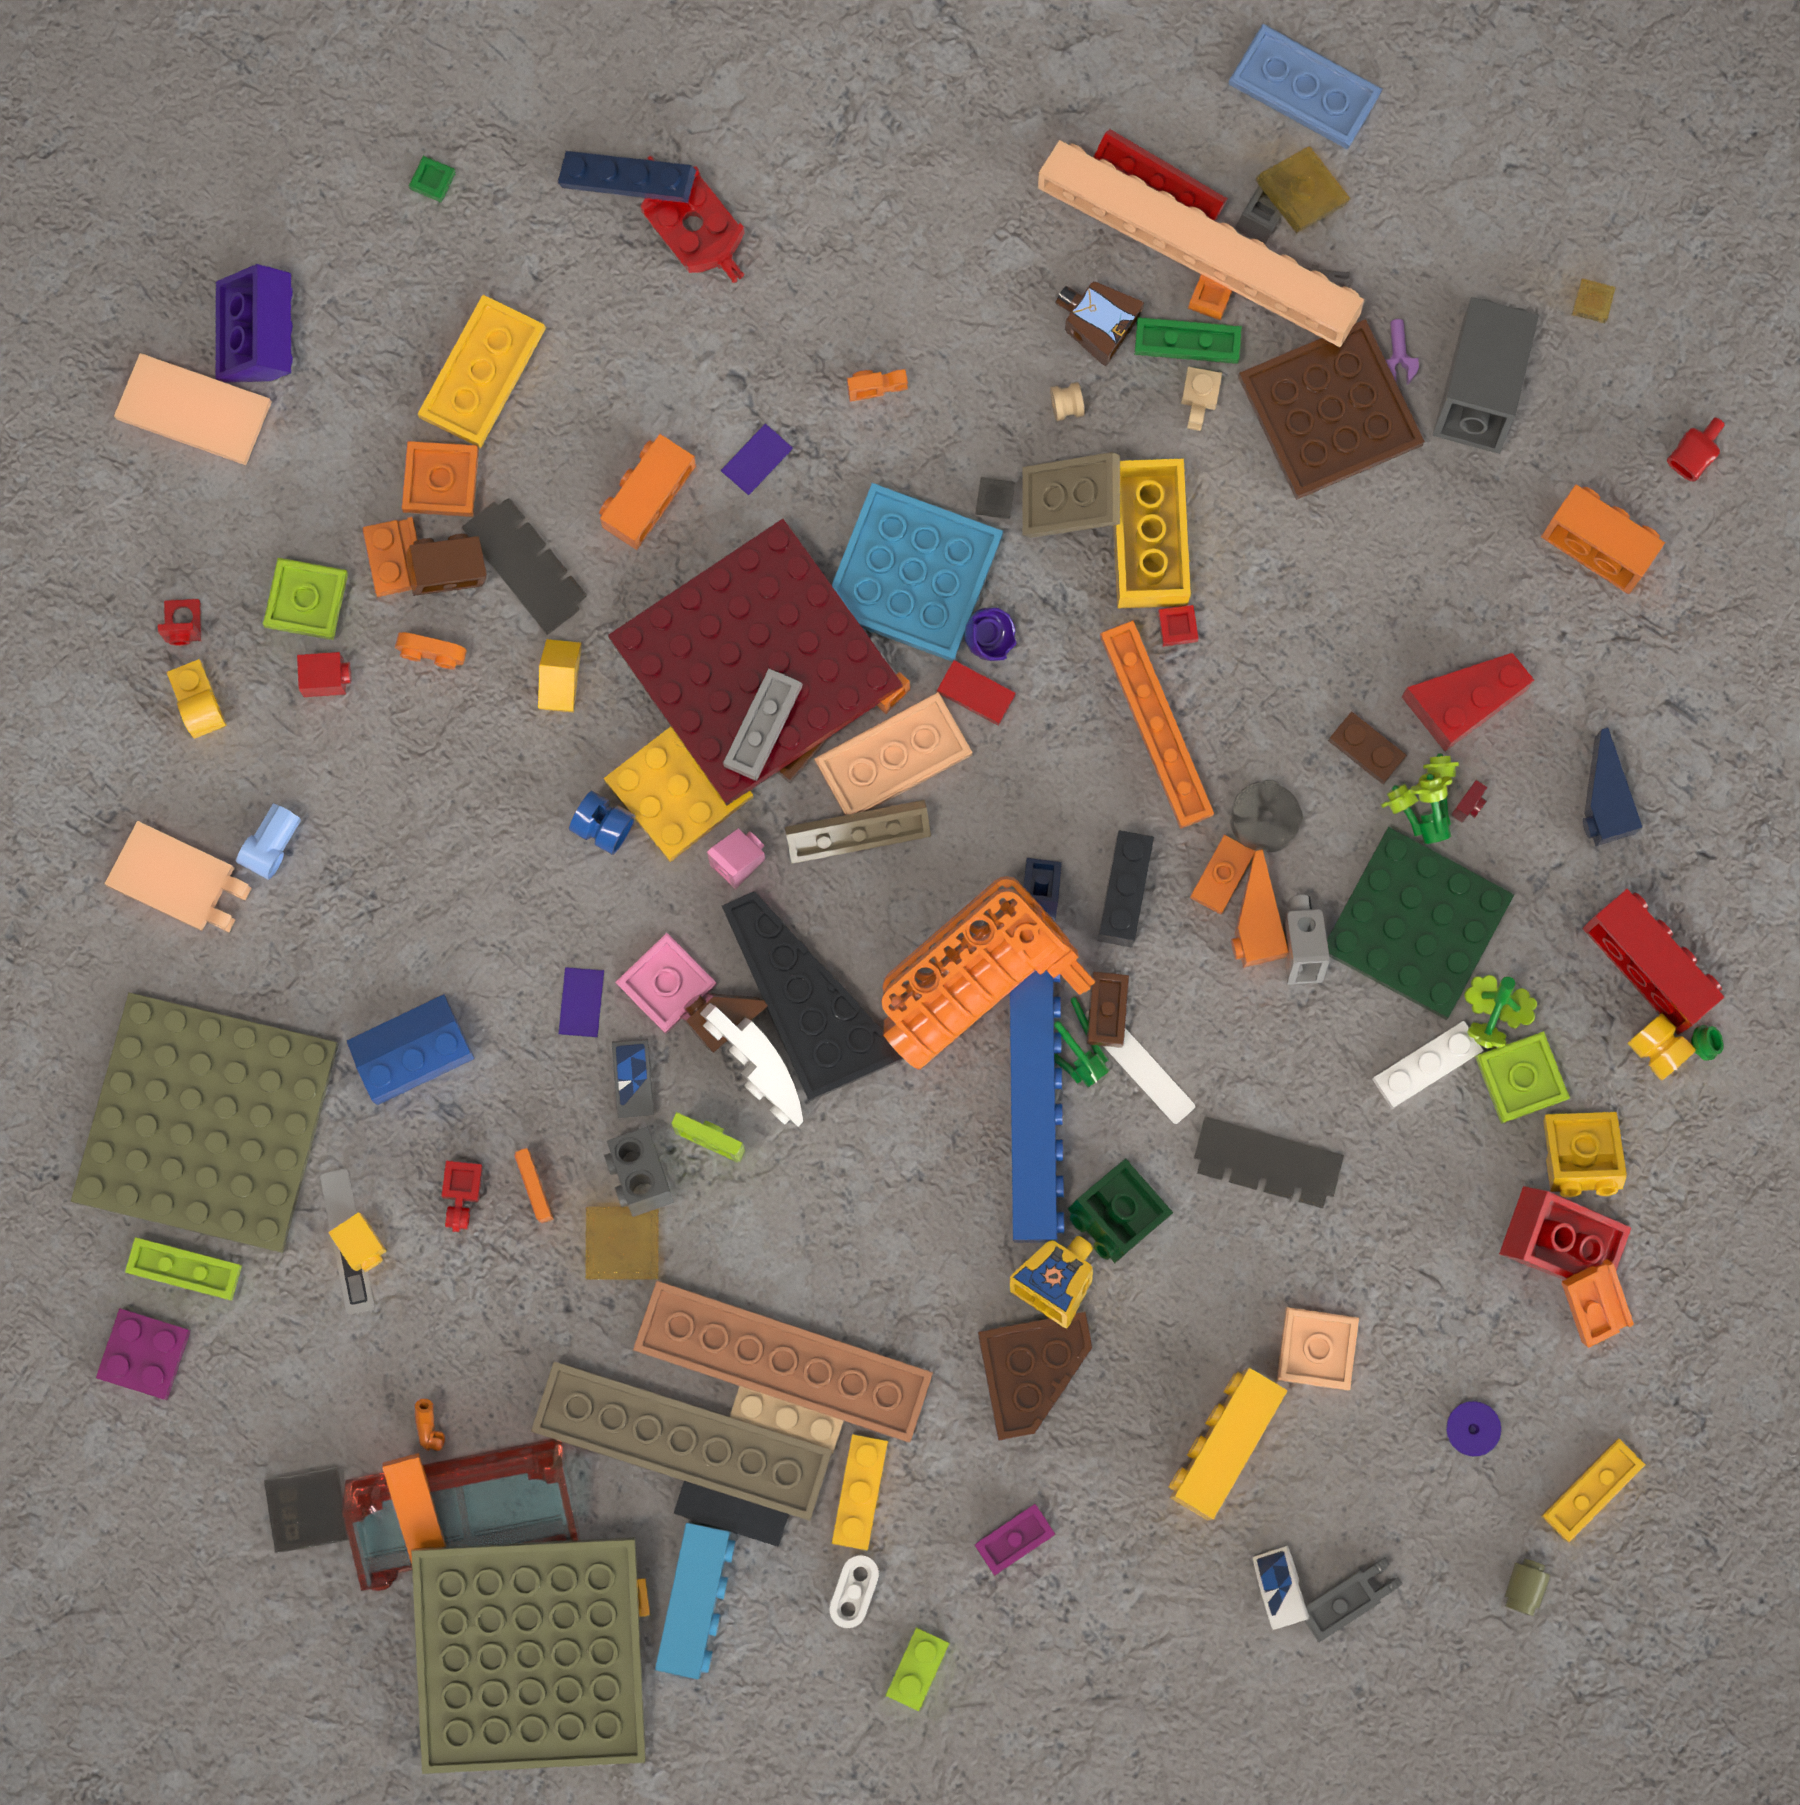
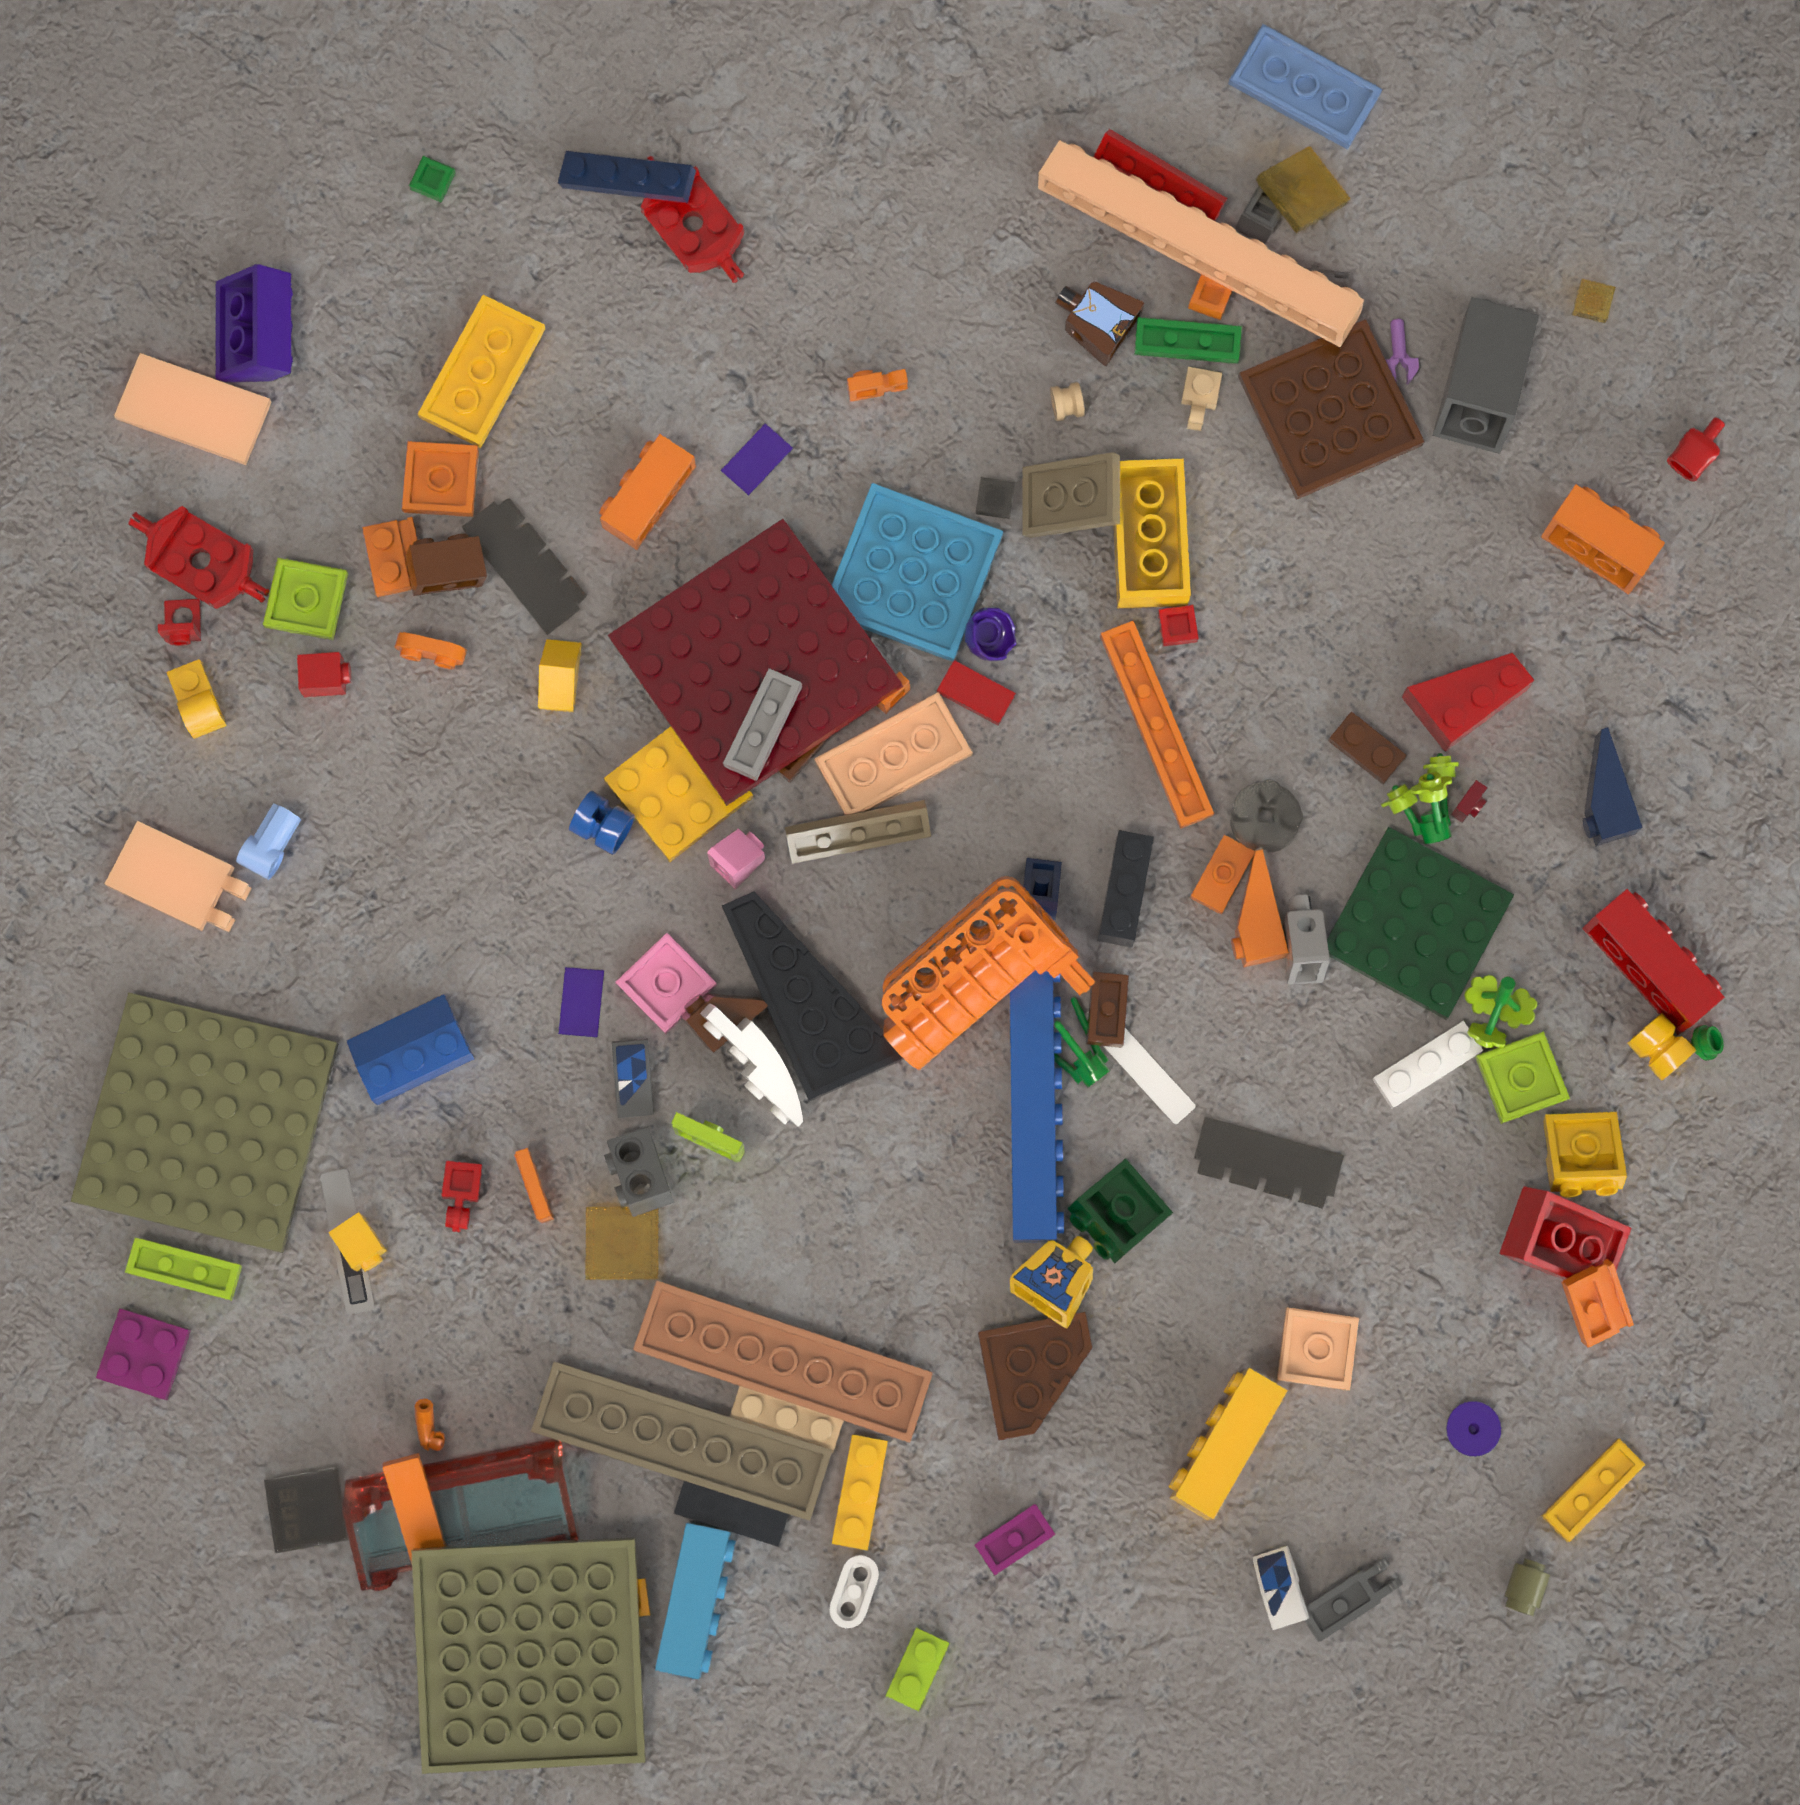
(181, 536): none -> red plate

